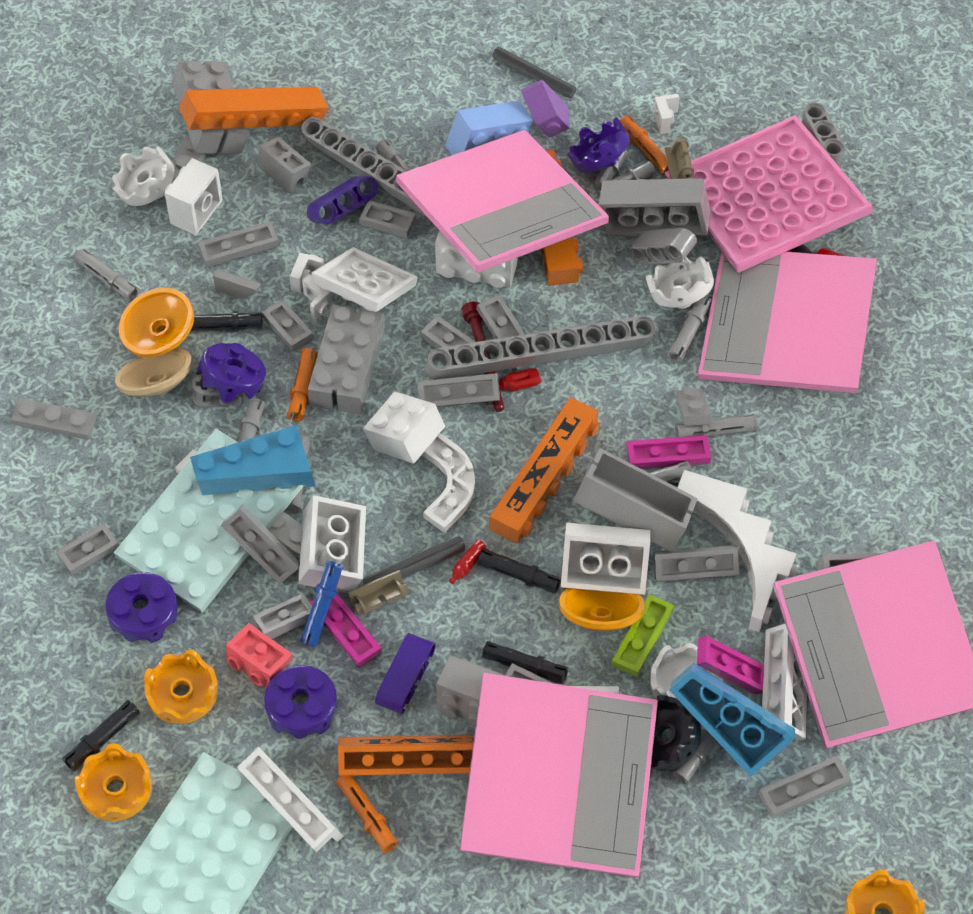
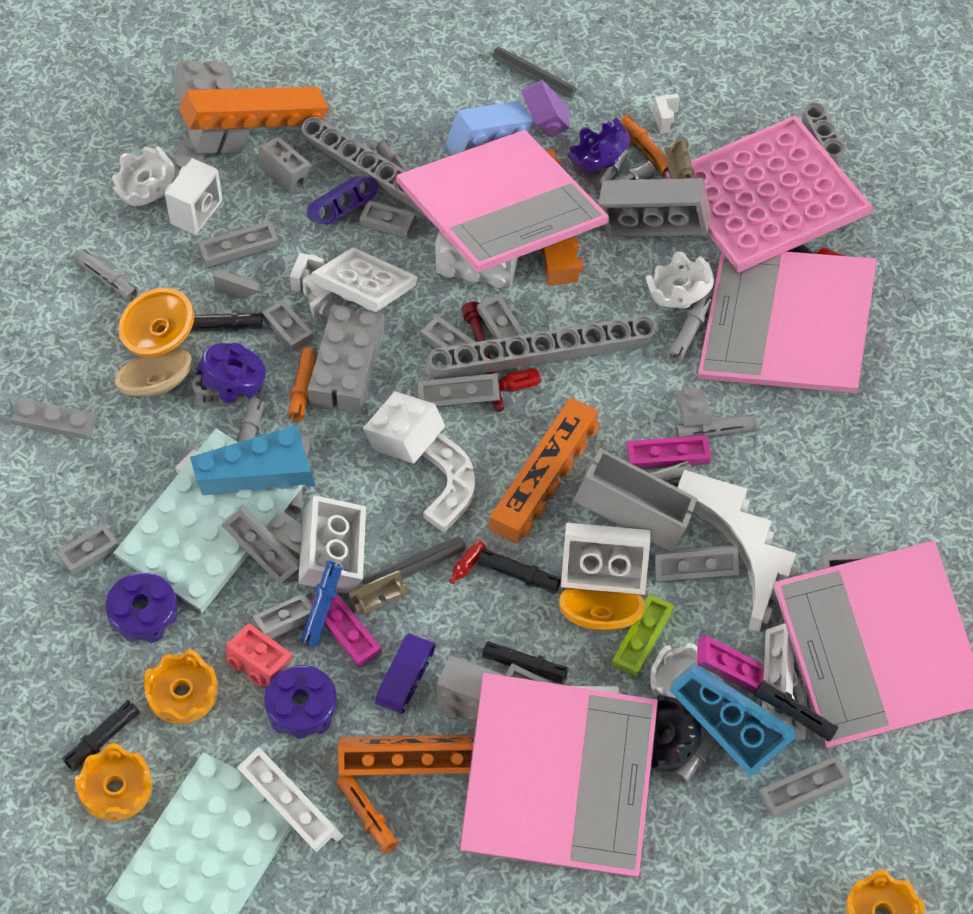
(662, 246): light grey beam -> none
(786, 704): none -> black pin

